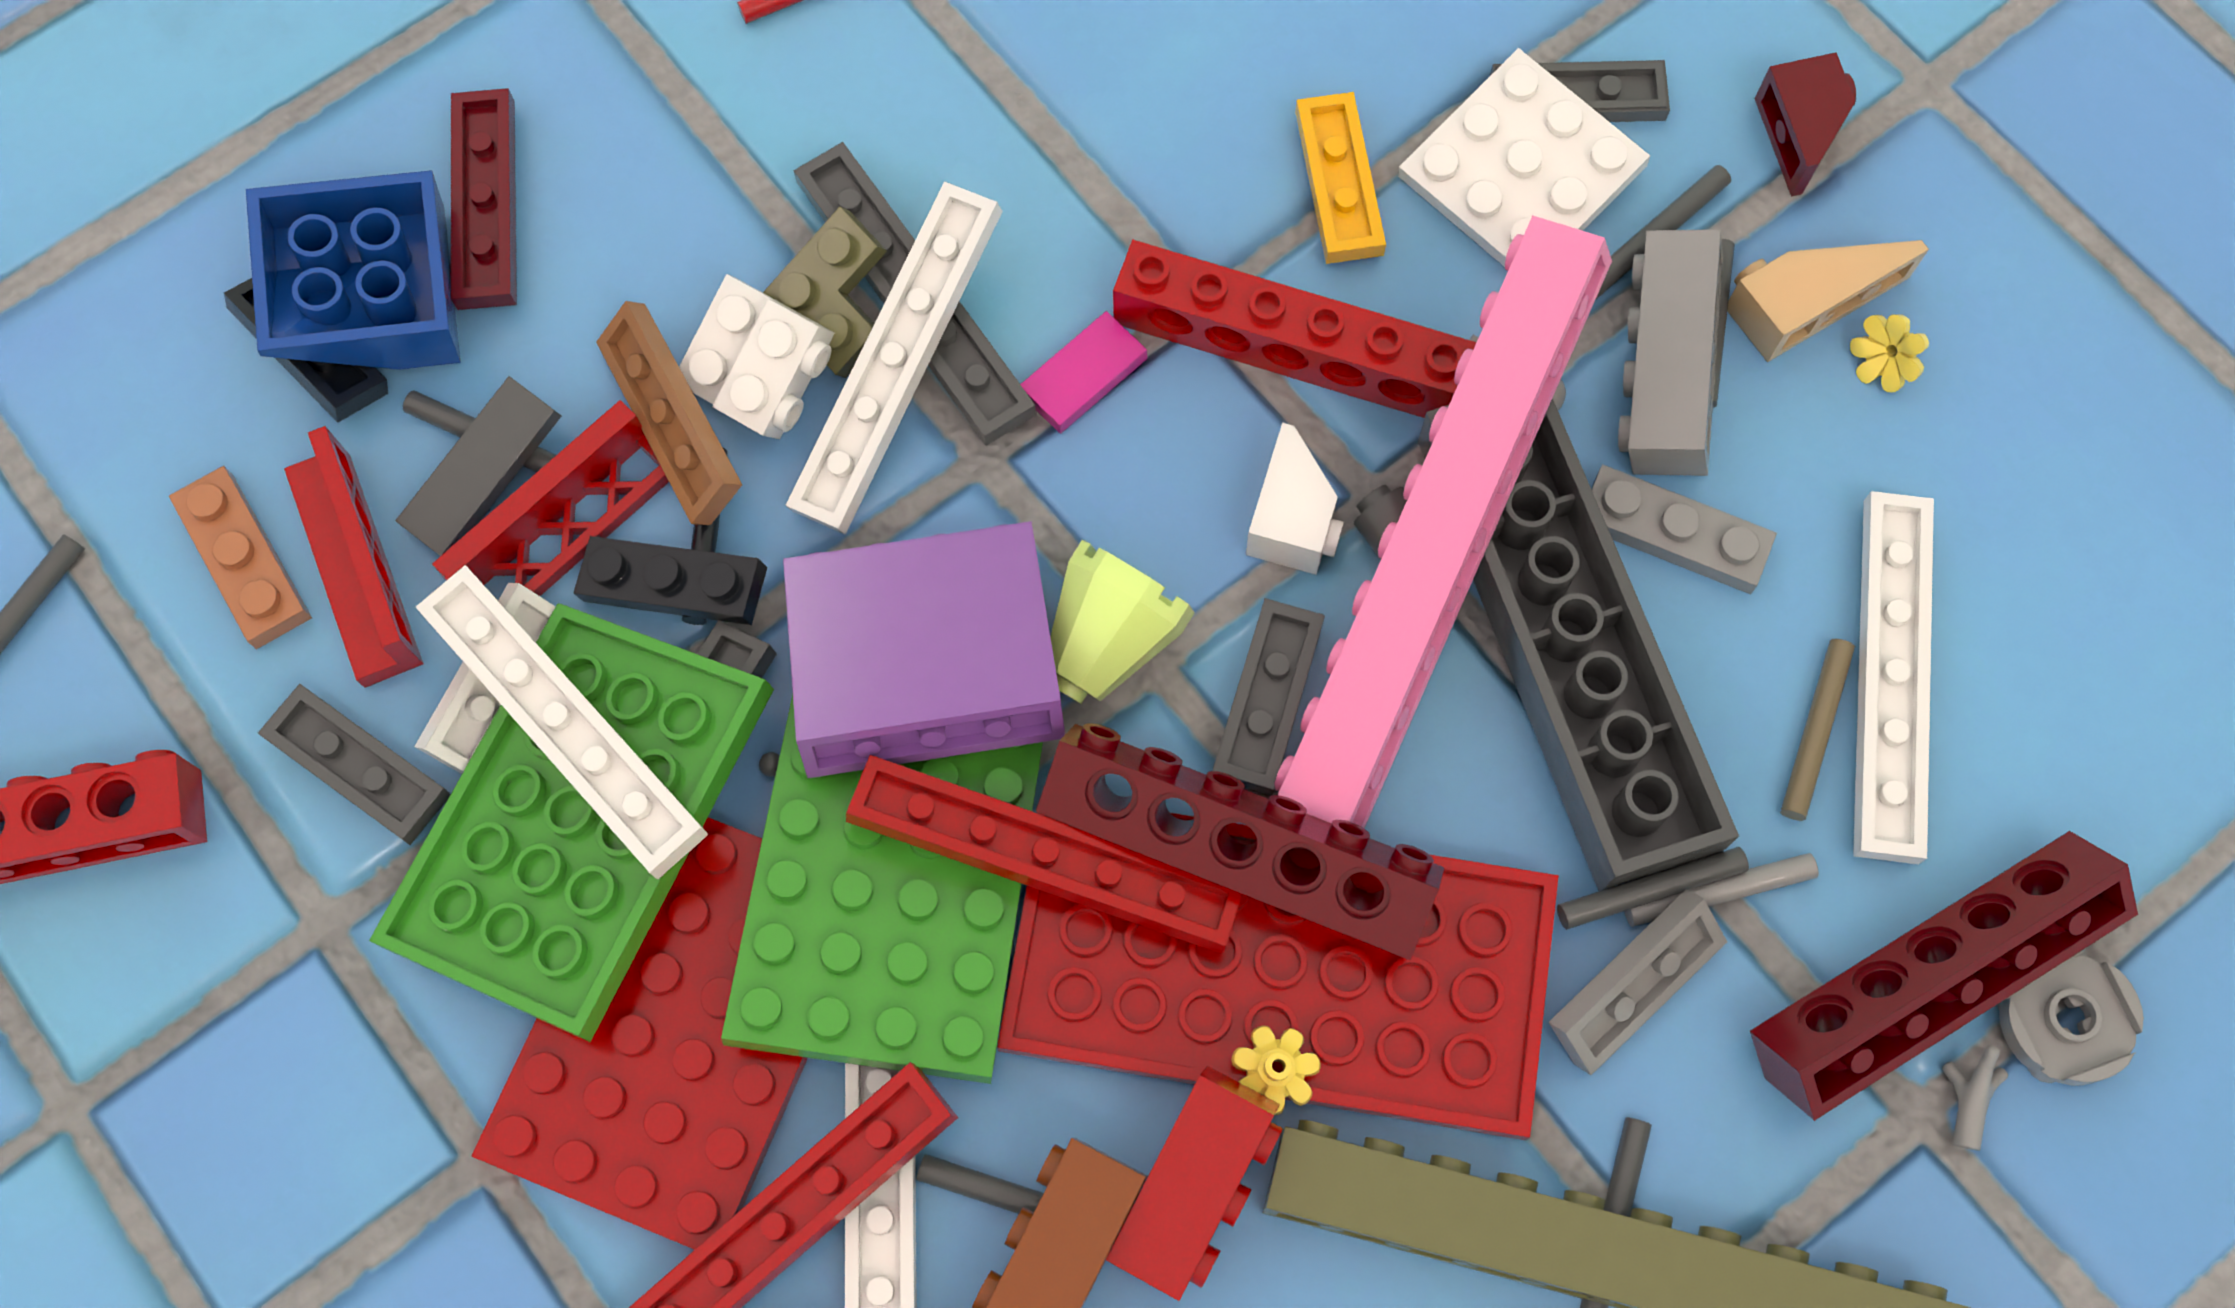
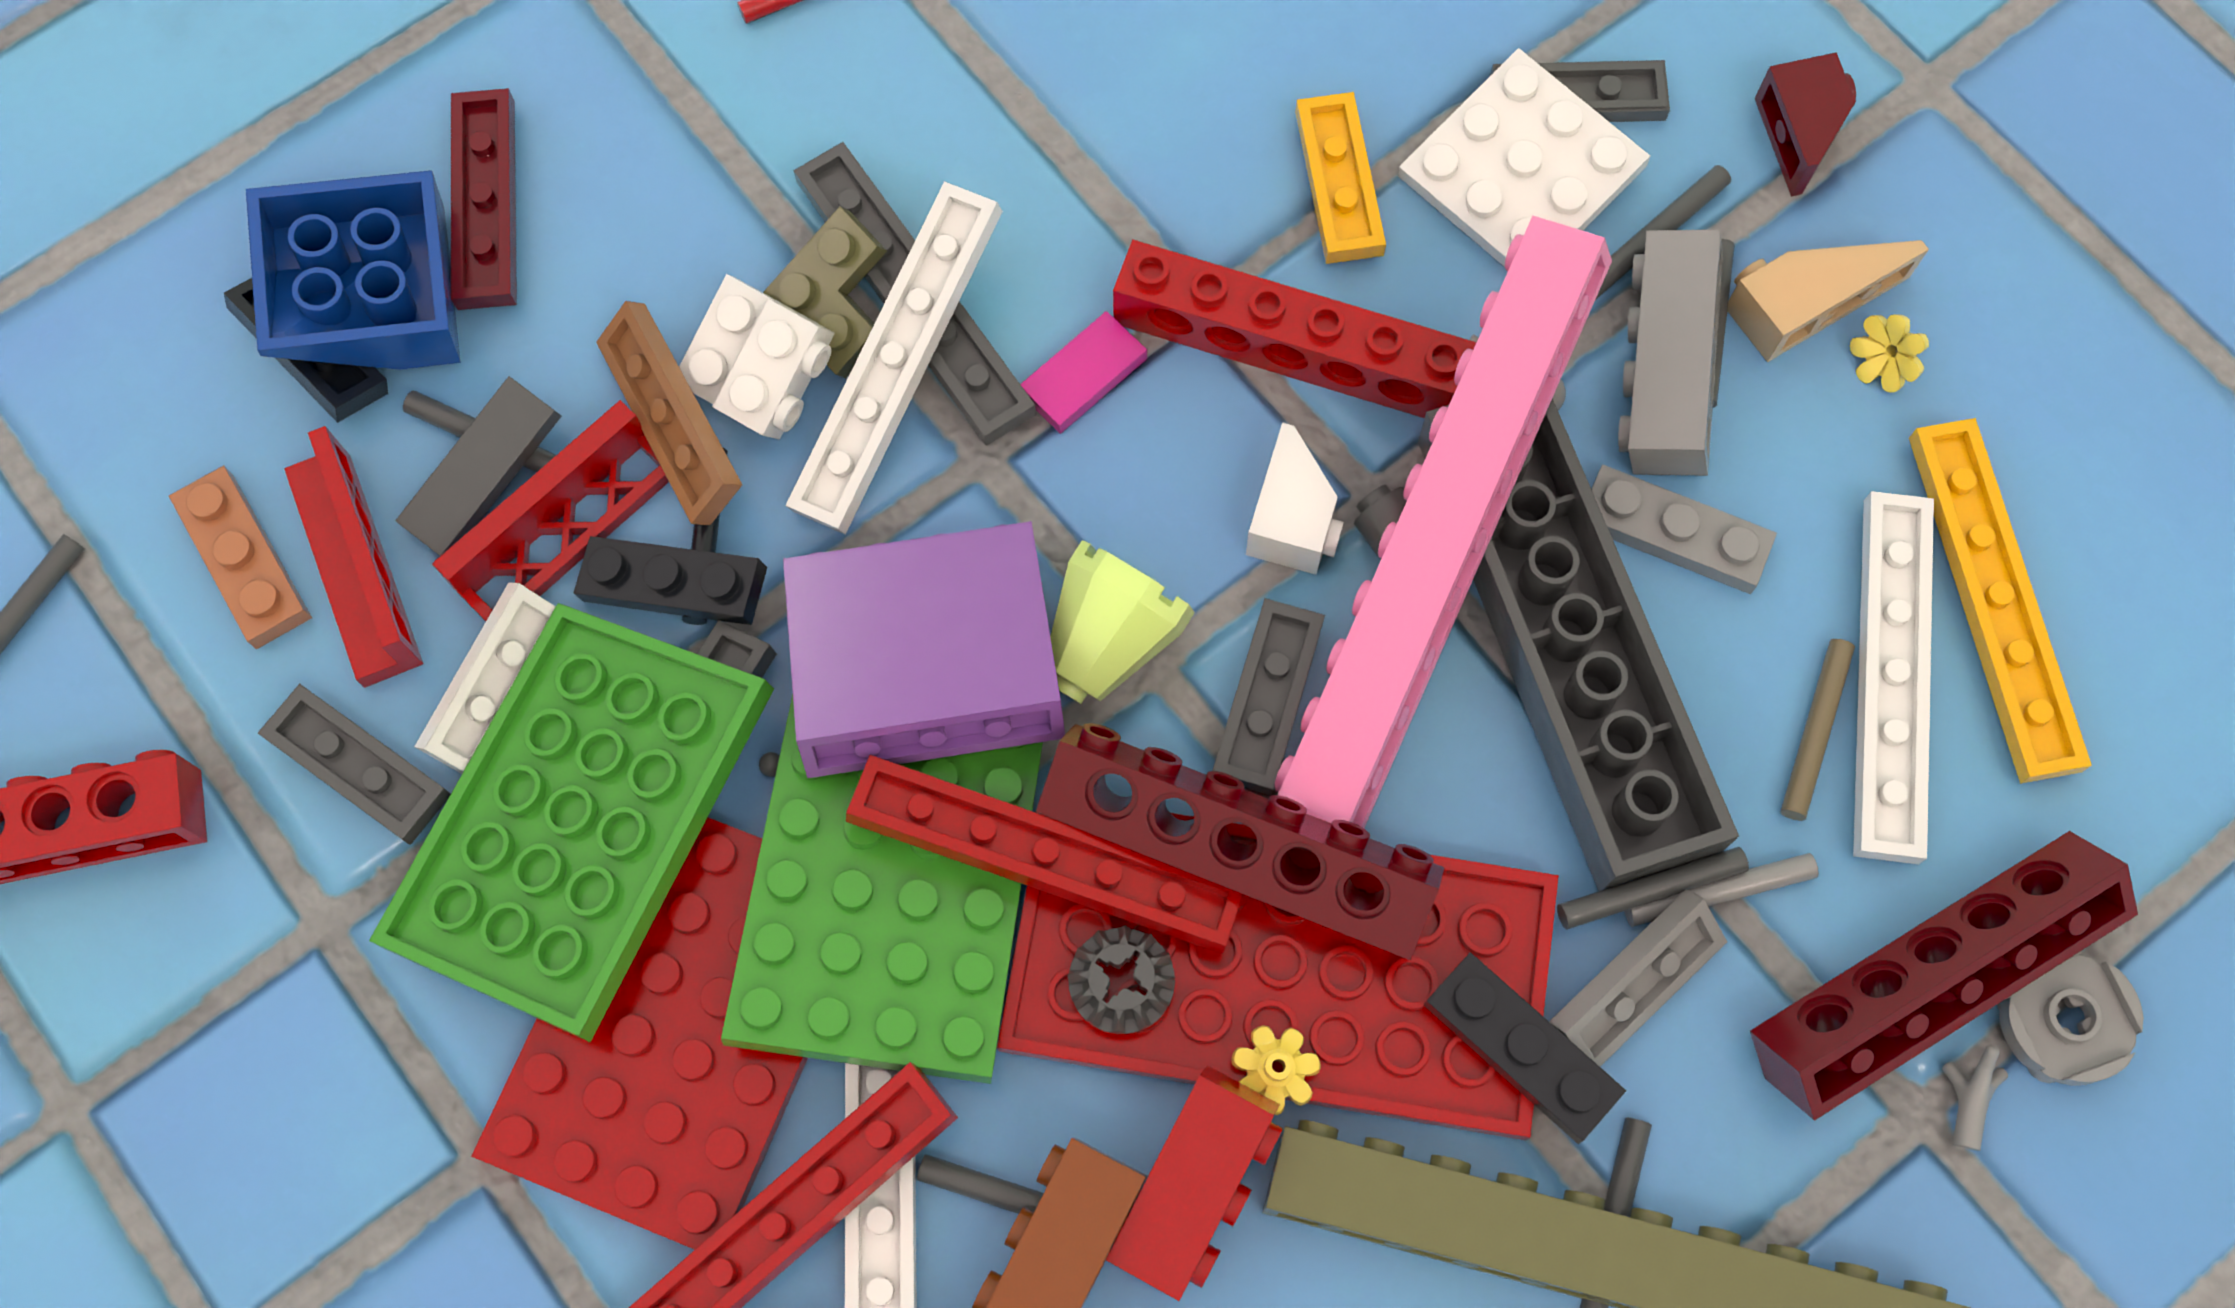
(562, 723): white plate -> none
(1128, 1010): none -> dark grey gear
(1525, 1048): none -> black plate
(1999, 602): none -> yellow plate

